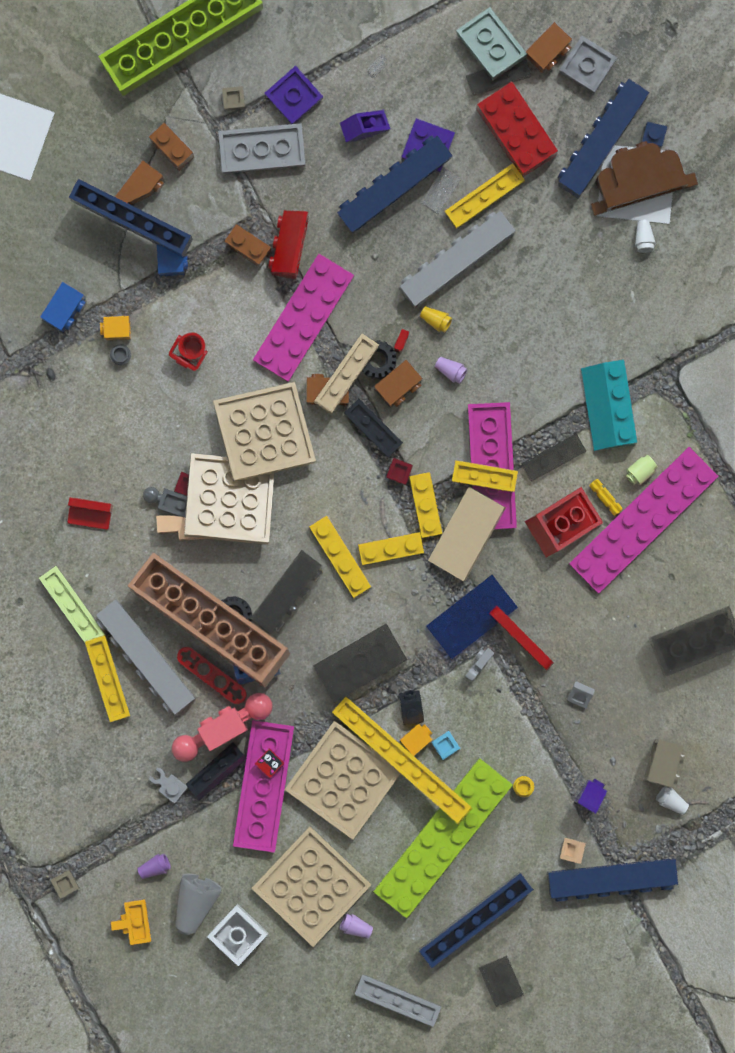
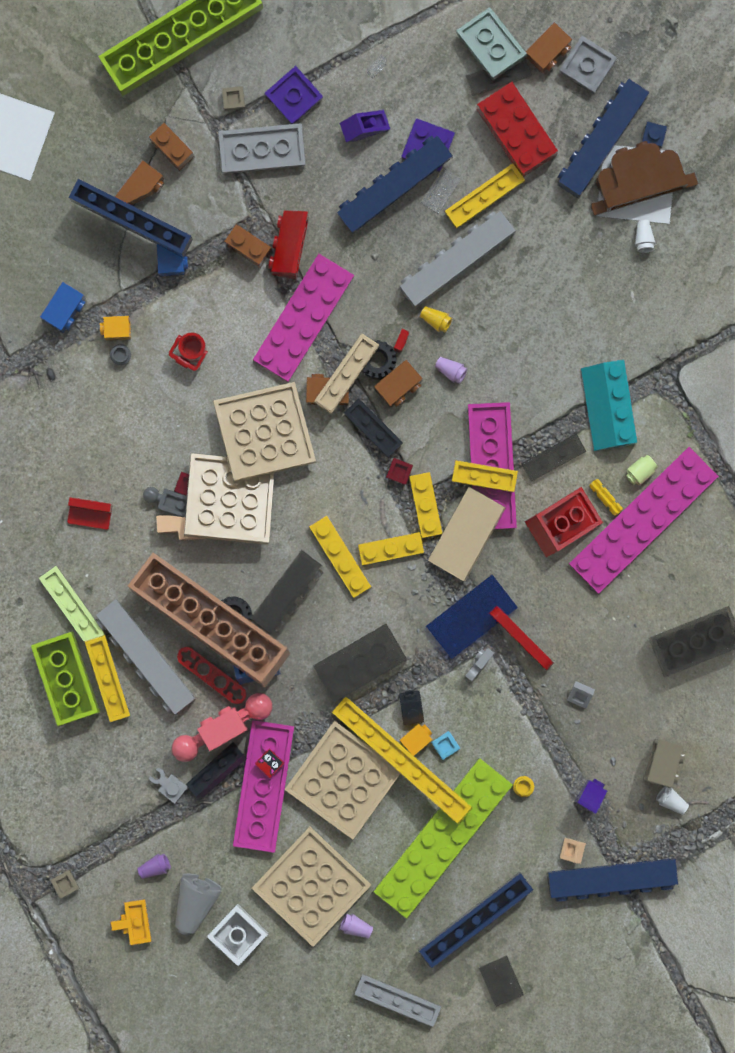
(65, 678): none -> lime brick

